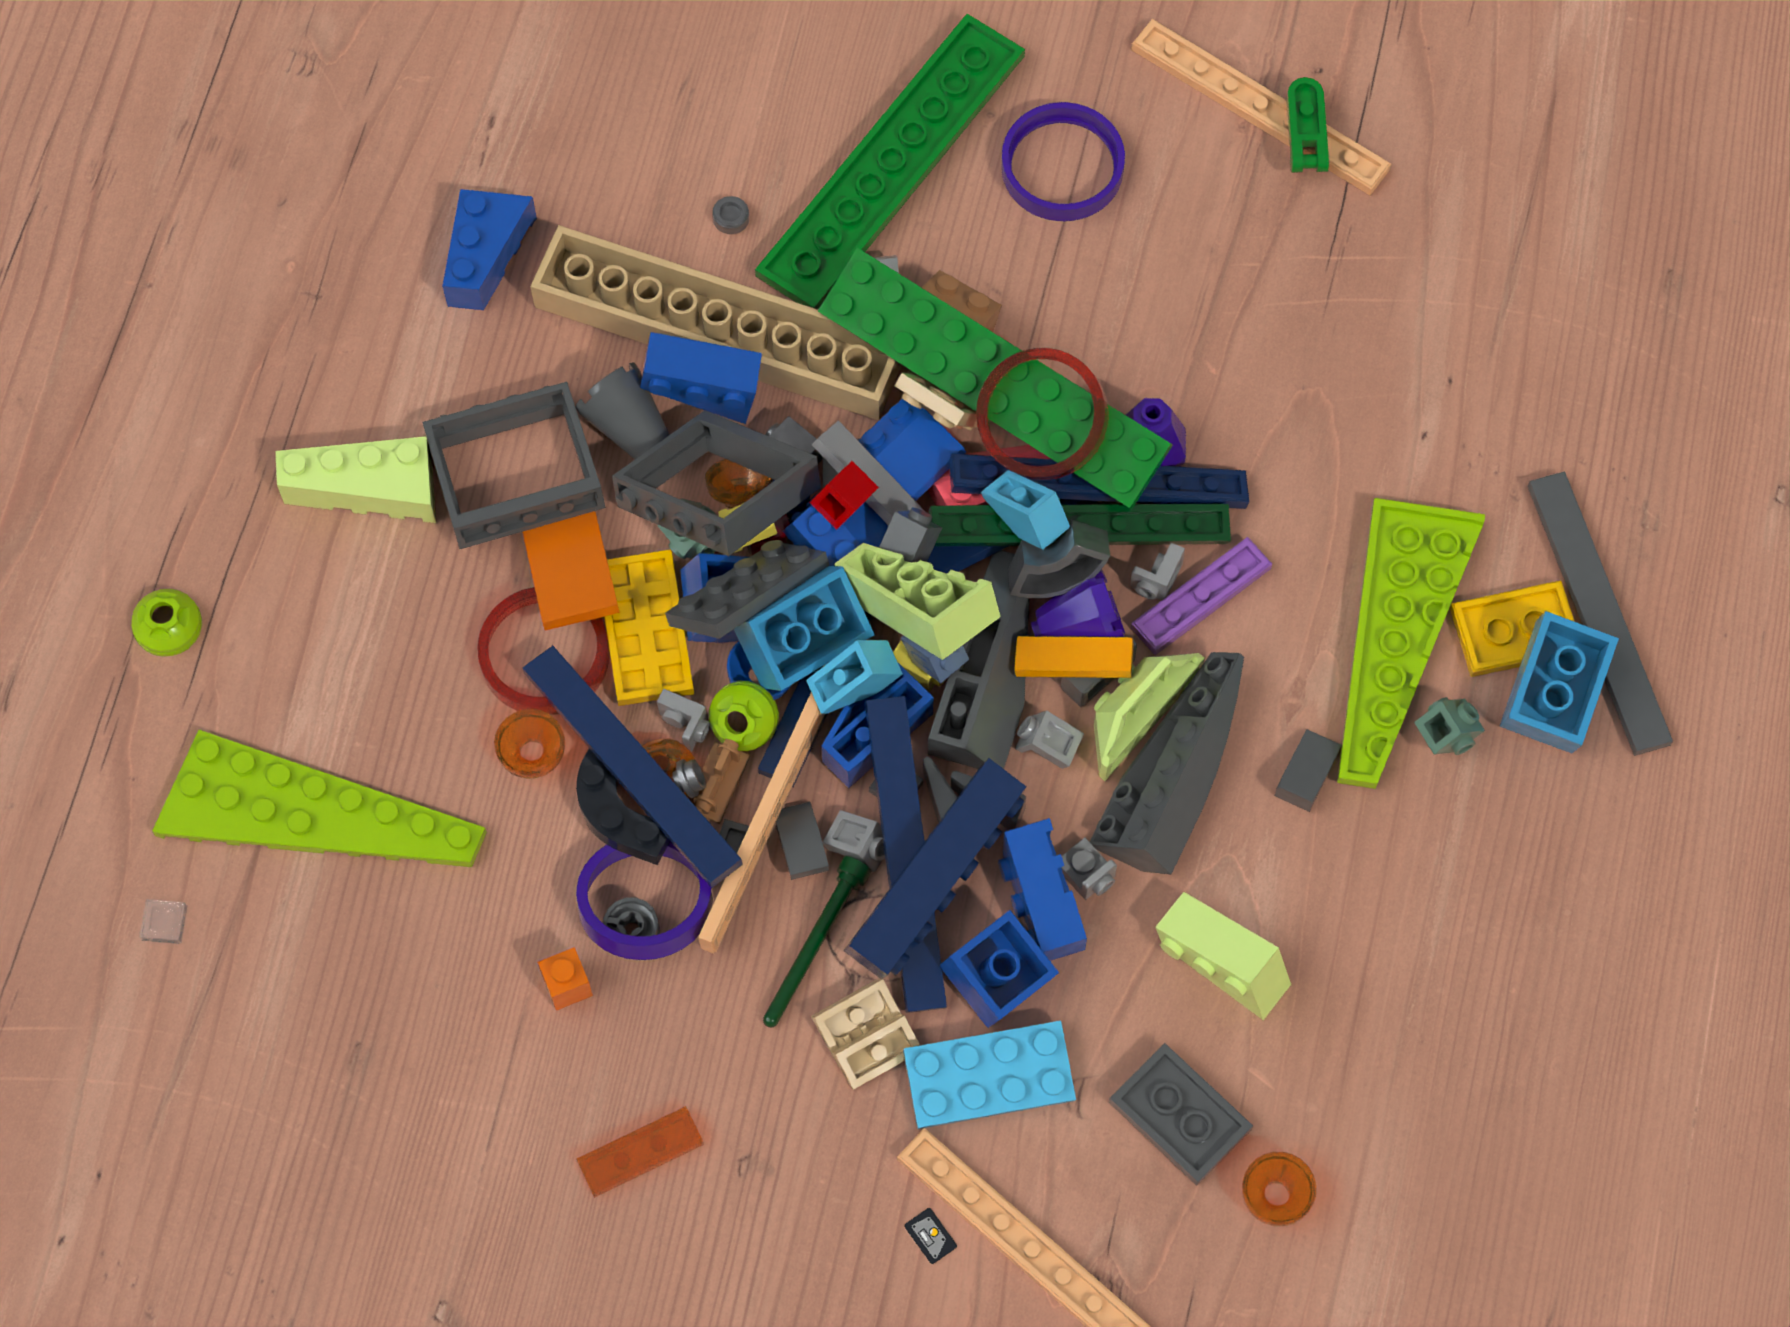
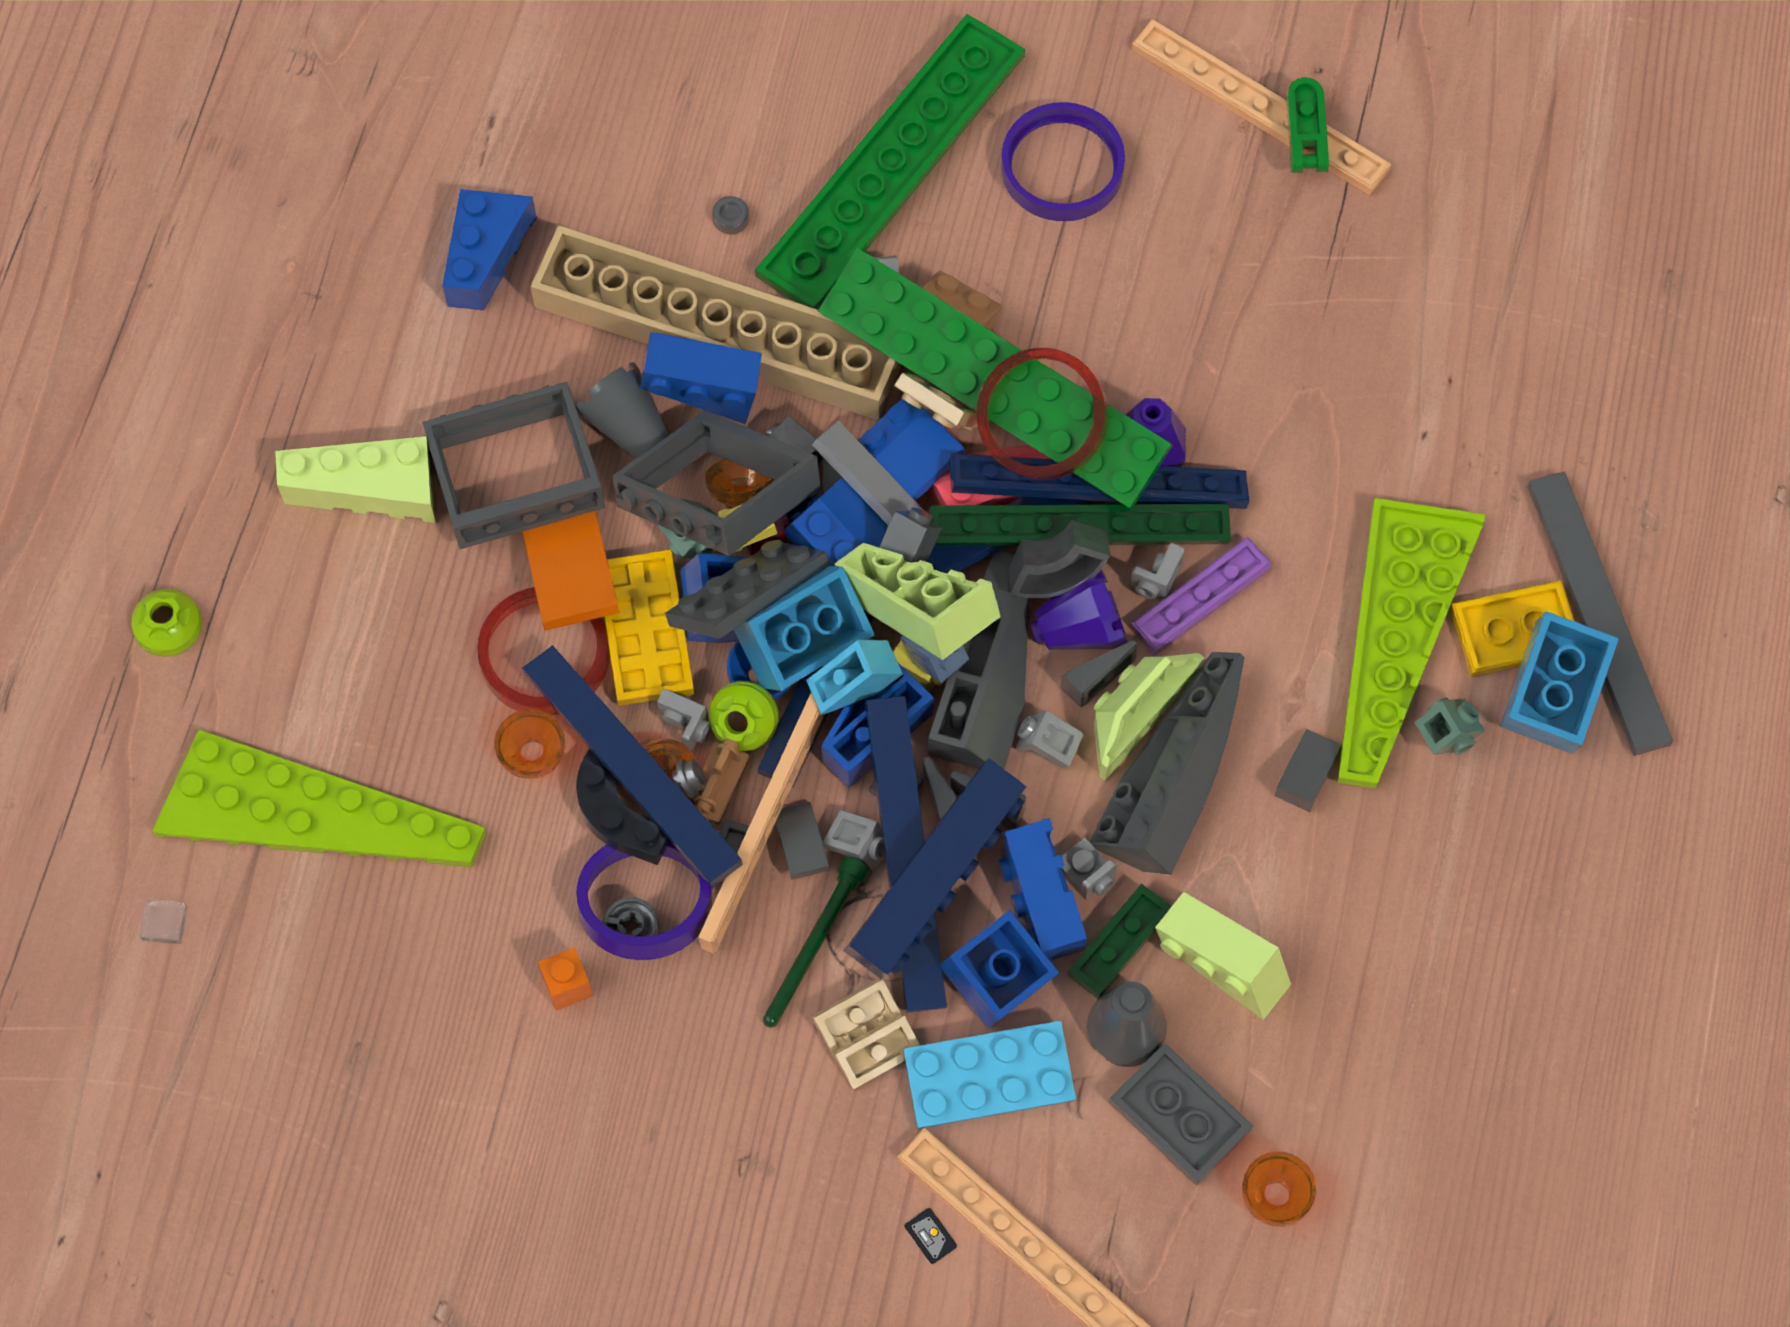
(640, 1151): clear orange tile -> none
(844, 495): red brick -> none
(1027, 508): medium azure slope -> none
(1074, 657): light orange tile -> none
(1119, 941): none -> dark green plate
(1127, 1025): none -> dark grey cone

